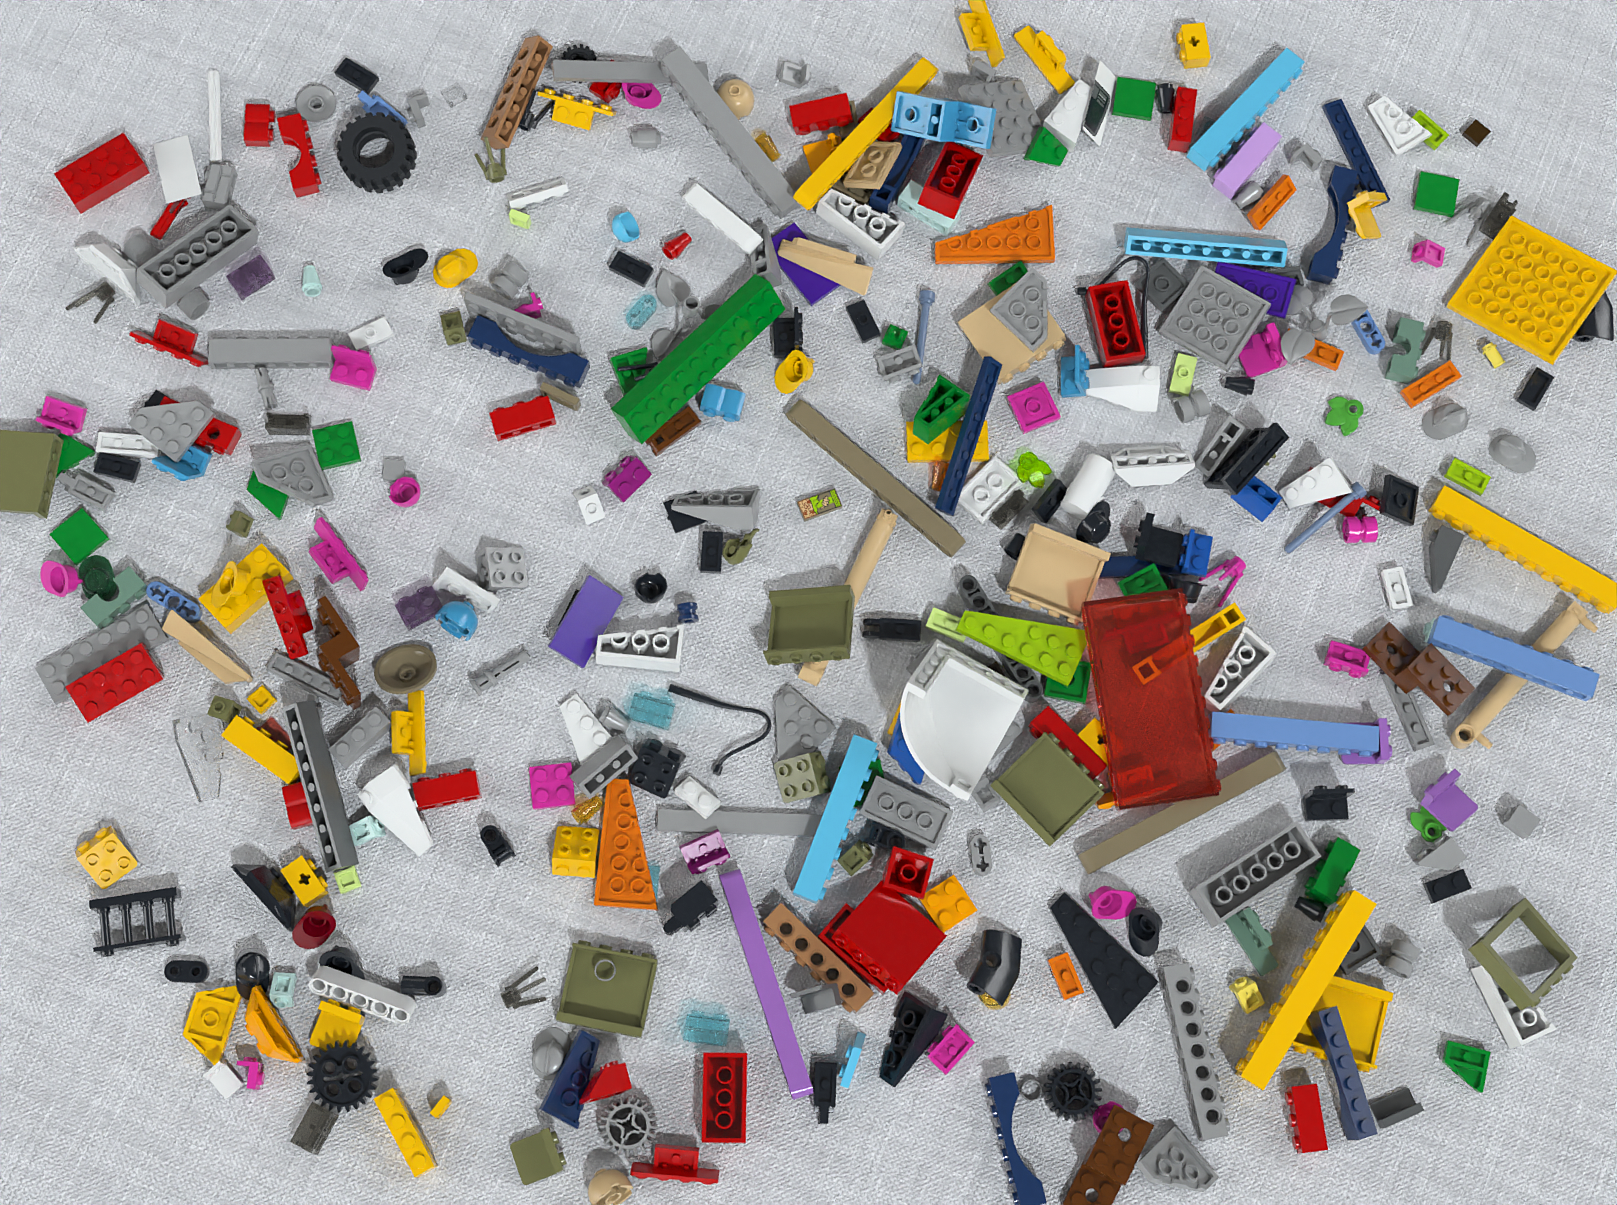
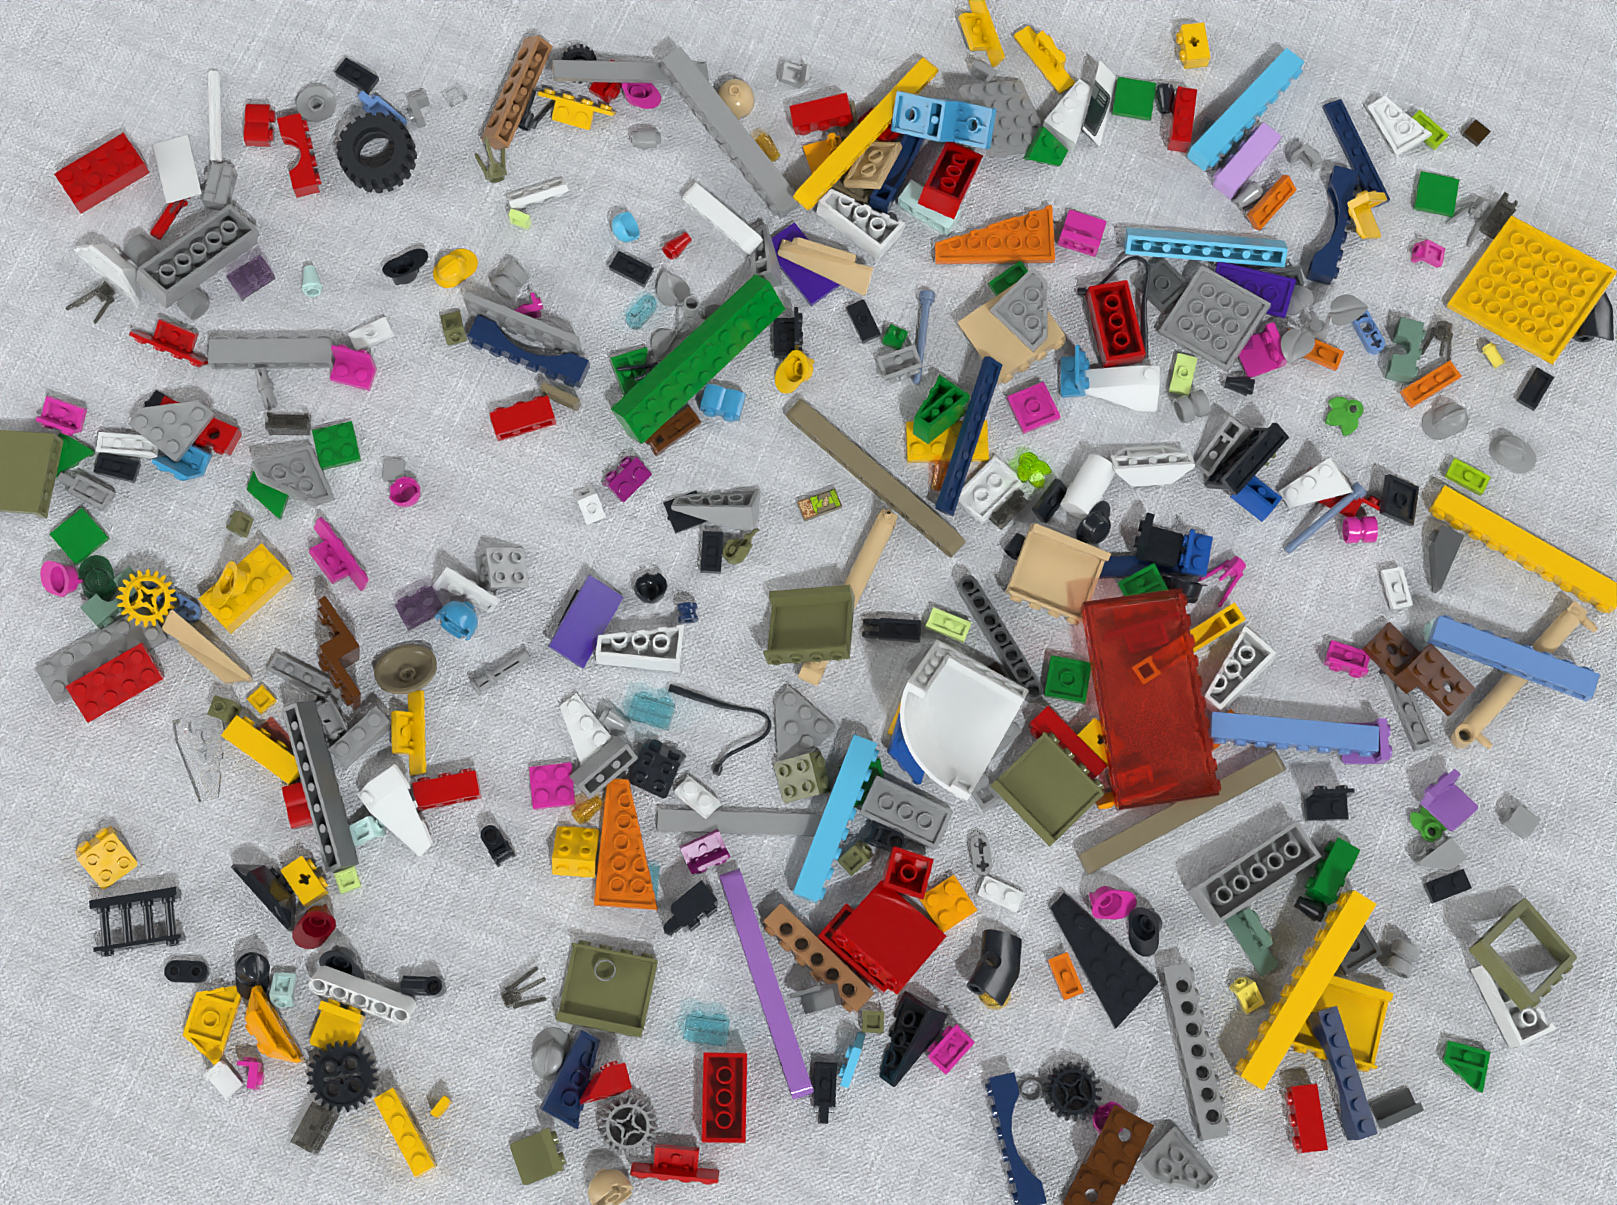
(137, 603): none -> yellow gear
(290, 615): red bracket -> none
(336, 726): none -> light grey hinge
(873, 1022): none -> olive plate
(1000, 894): none -> white plate
(1038, 645): lime wing -> none
(1082, 233): none -> dark pink bracket

